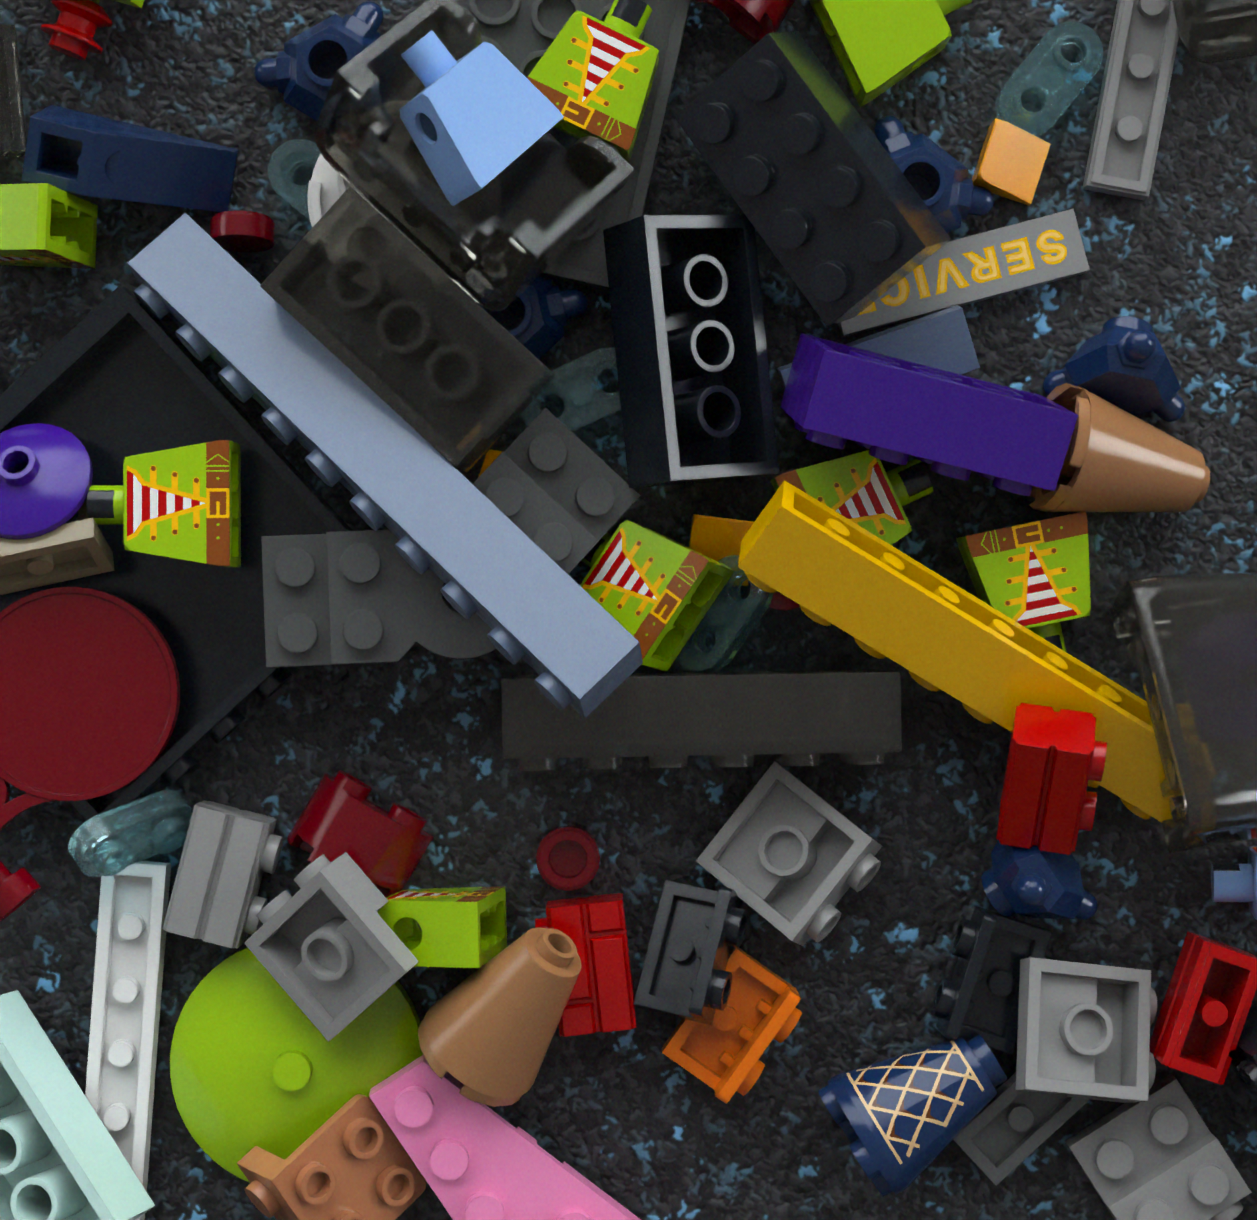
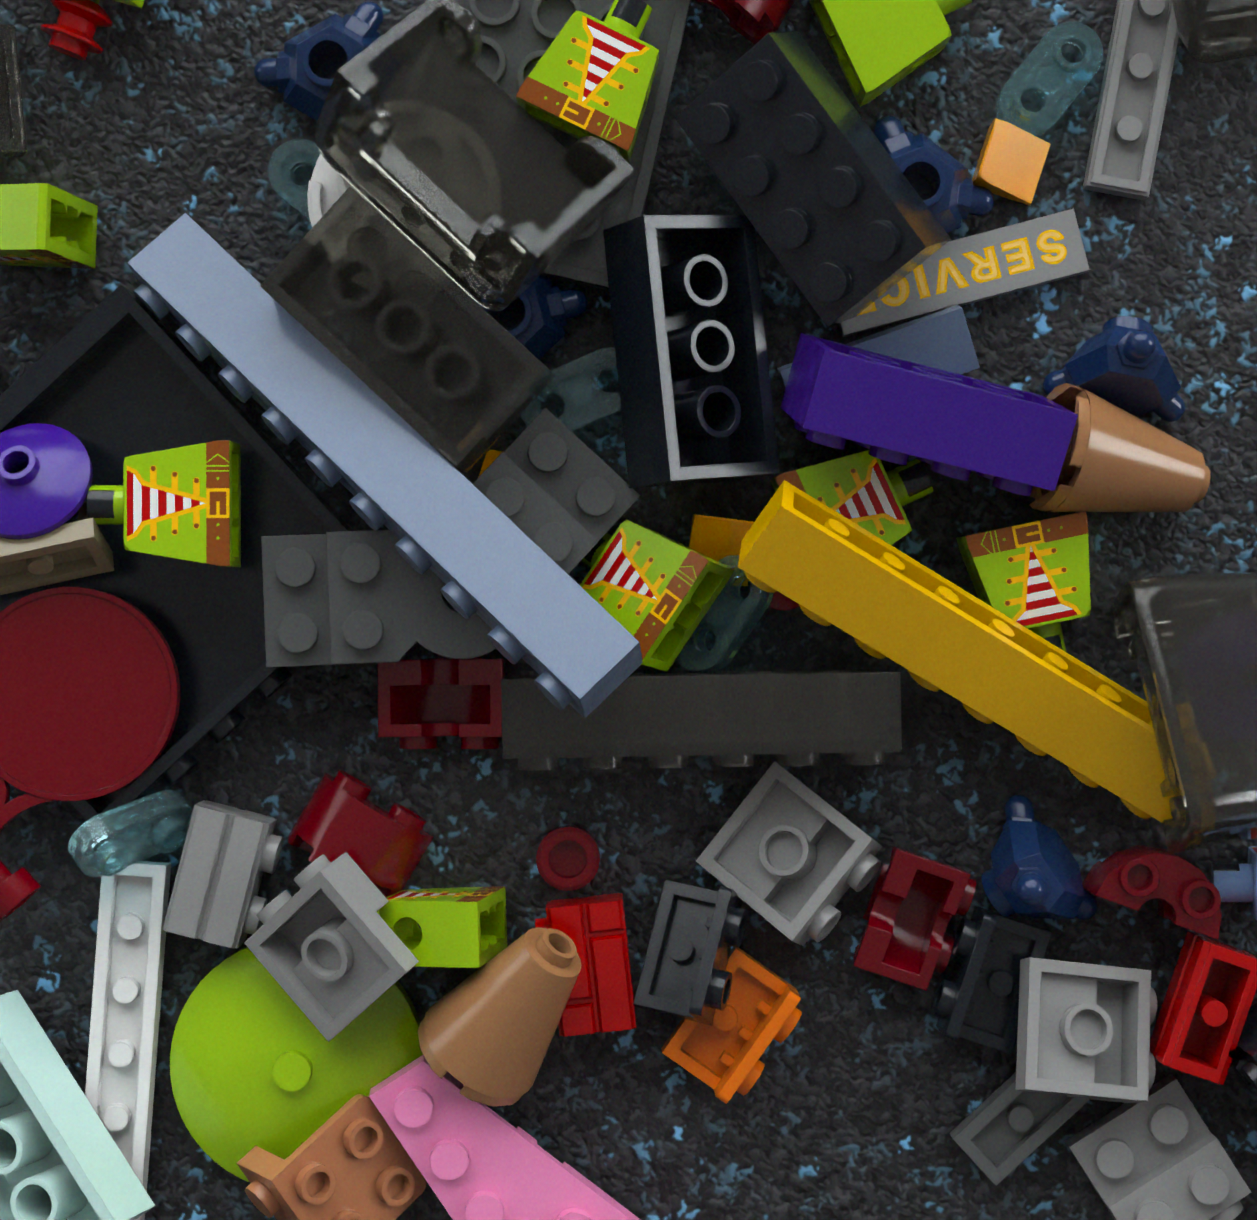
(127, 161): dark blue slope -> none
(243, 231): dark red tile -> none
(441, 699): none -> dark red cylinder
(471, 114): light blue torso -> none
(910, 918): none -> dark red cylinder
(911, 1106): dark blue cone -> none
(1048, 779): red brick -> none
(1151, 873): none -> dark red cylinder

